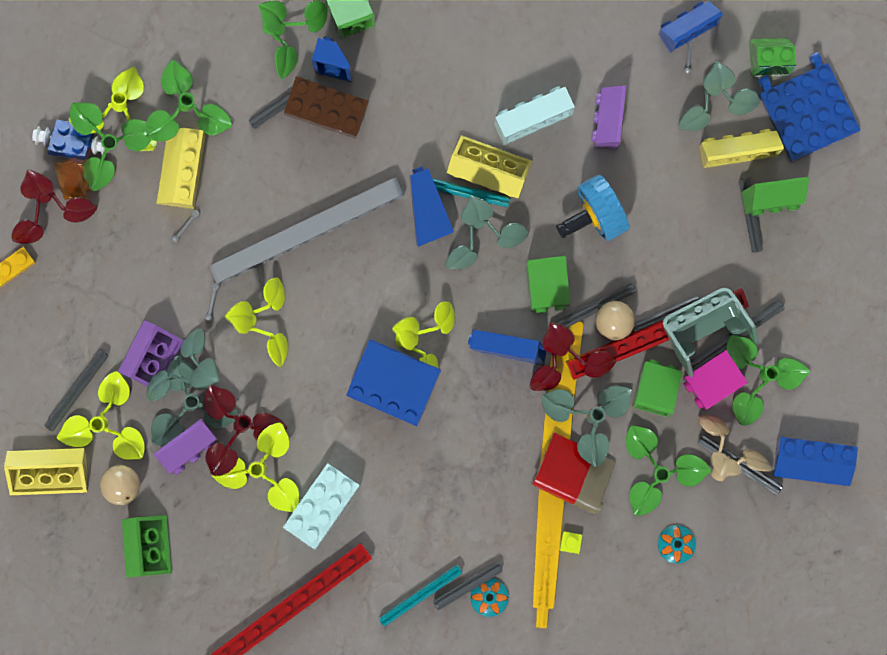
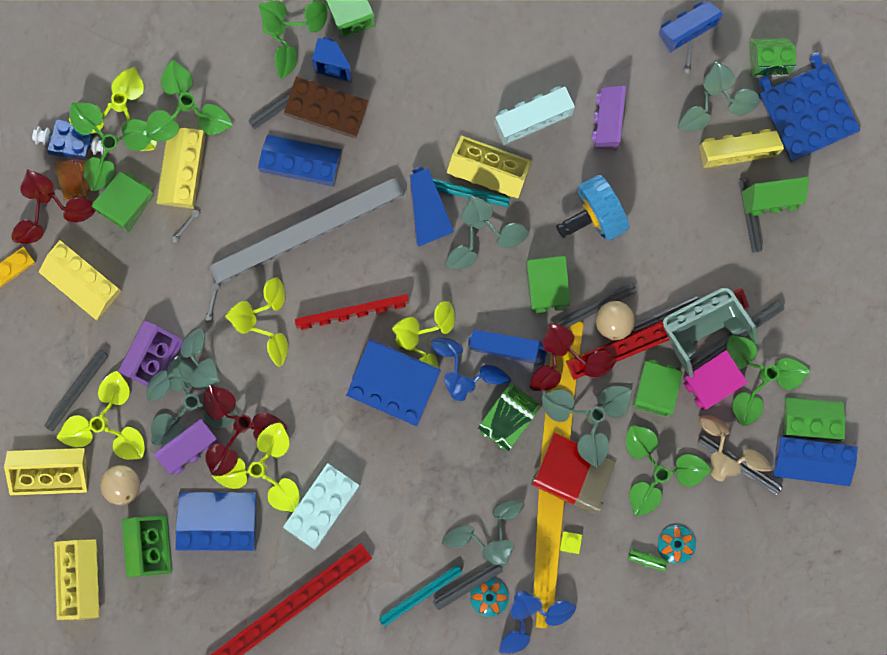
(76, 579): none -> light yellow slope
(78, 280): none -> light yellow slope
(123, 200): none -> bright green slope
(216, 521): none -> slope
(299, 160): none -> blue slope
(360, 310): none -> red plate
(458, 384): none -> blue plant
(495, 552): none -> sand green plant
(509, 417): none -> slope
(525, 606): none -> blue plant
(648, 560): none -> bright green pin
(814, 419): none -> bright green slope

